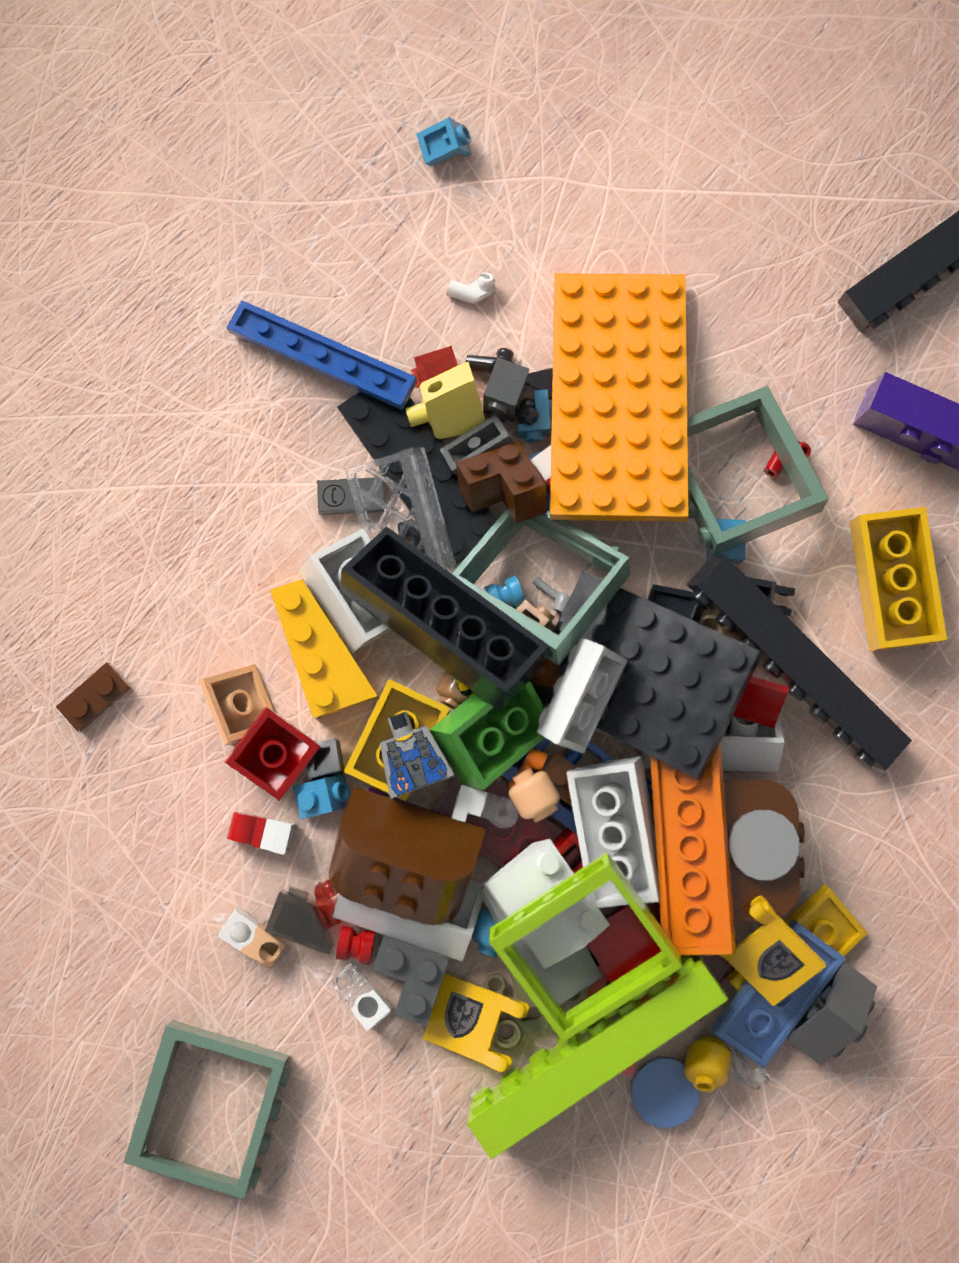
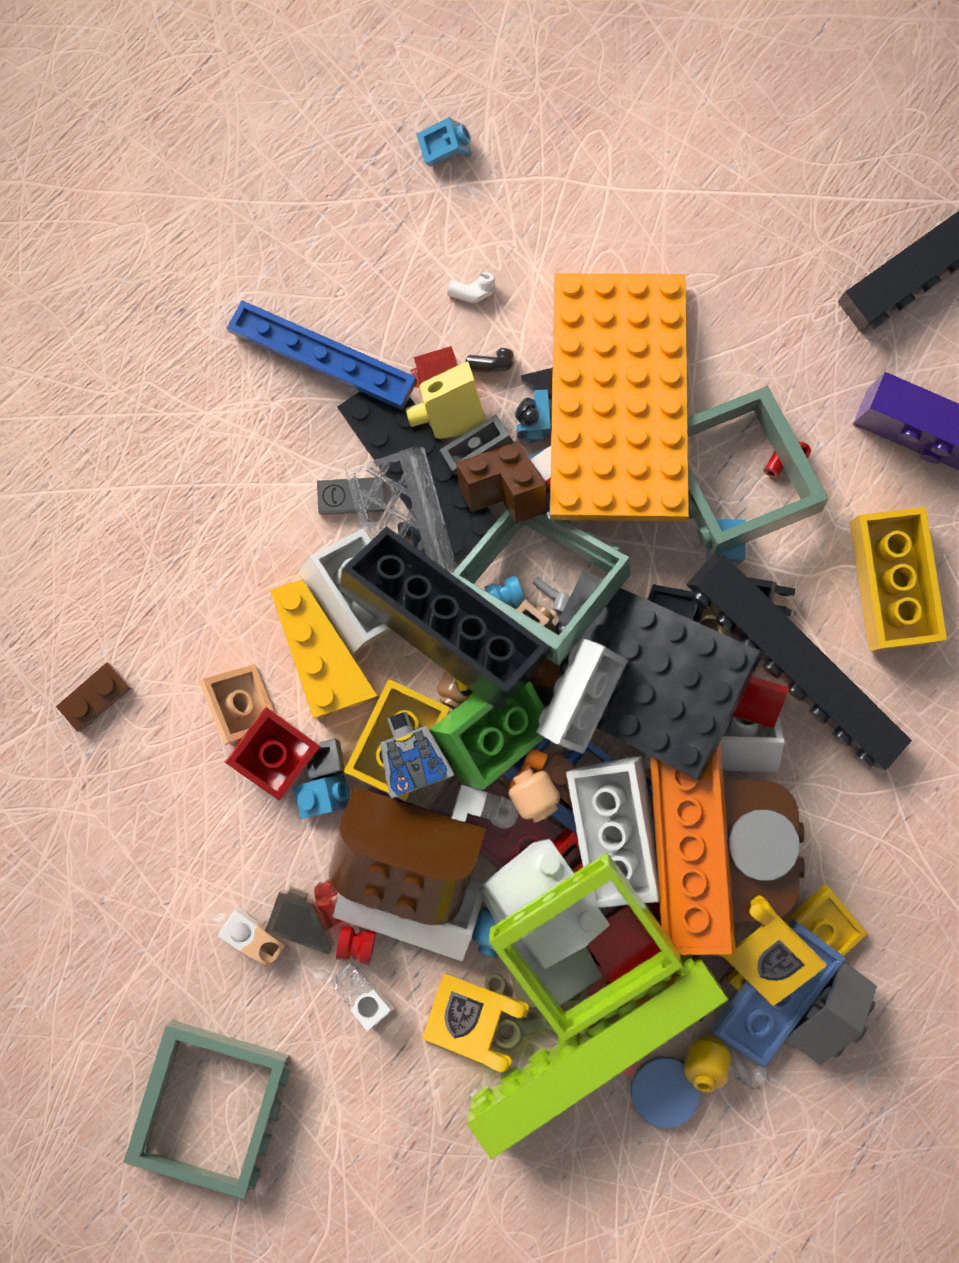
(261, 832): leg -> none
(421, 972): dark grey brick -> none
(505, 390): dark grey brick -> none

